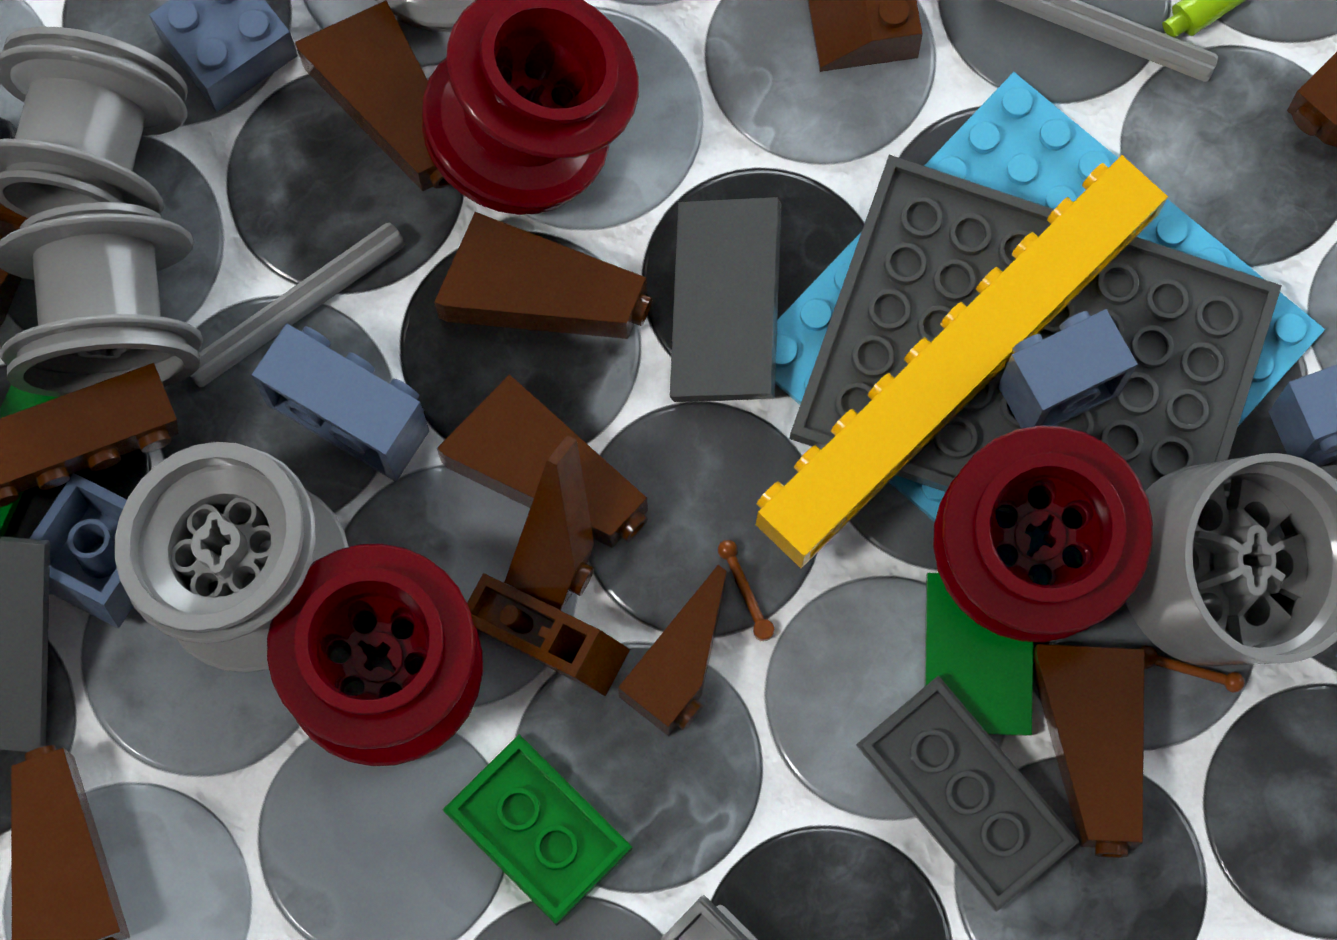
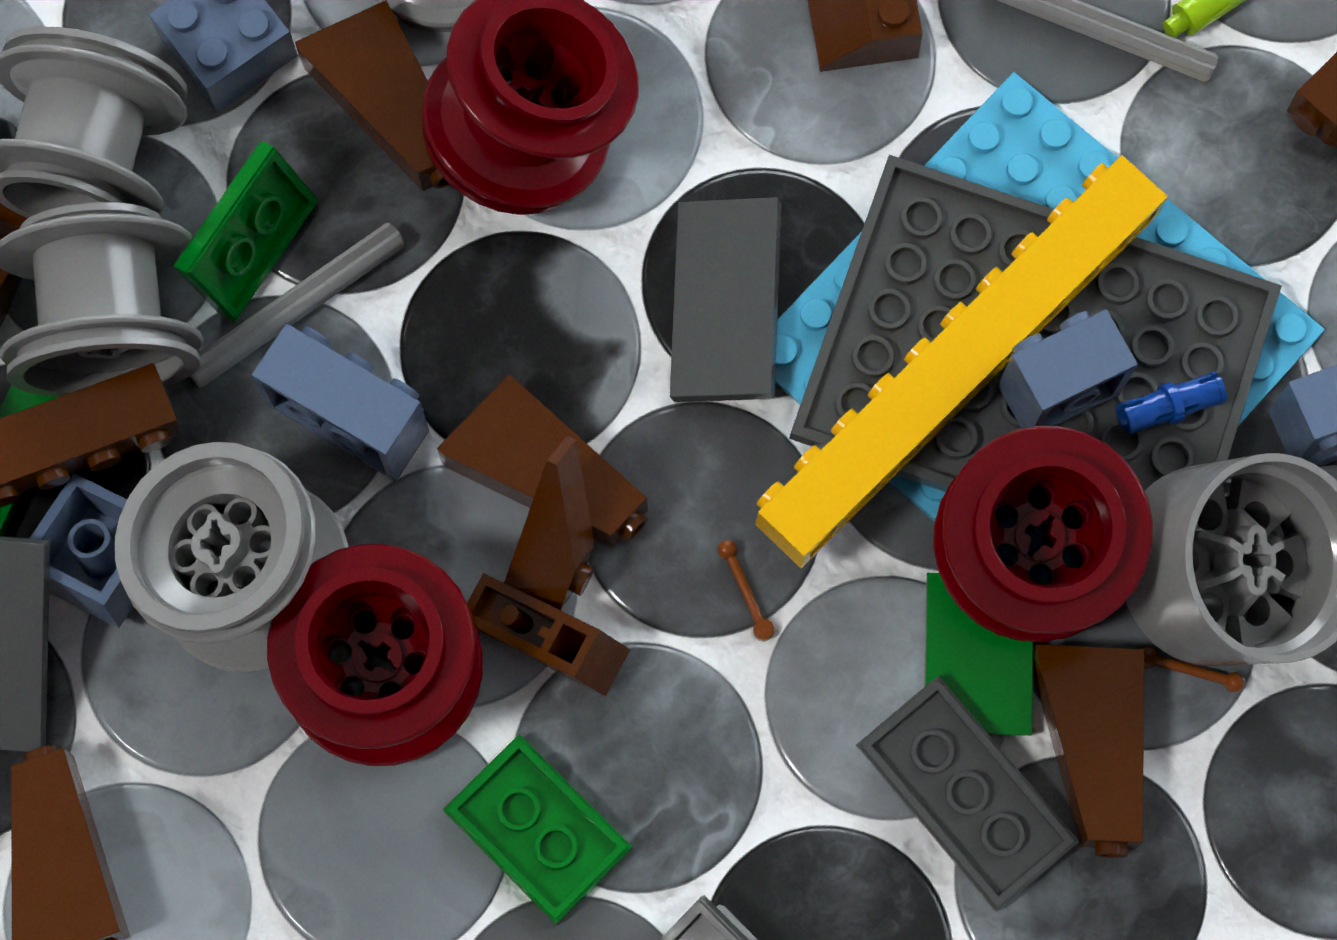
(246, 232): none -> green tile
(537, 284): reddish brown slope -> none
(674, 669): reddish brown slope -> none
(1171, 403): none -> blue pin

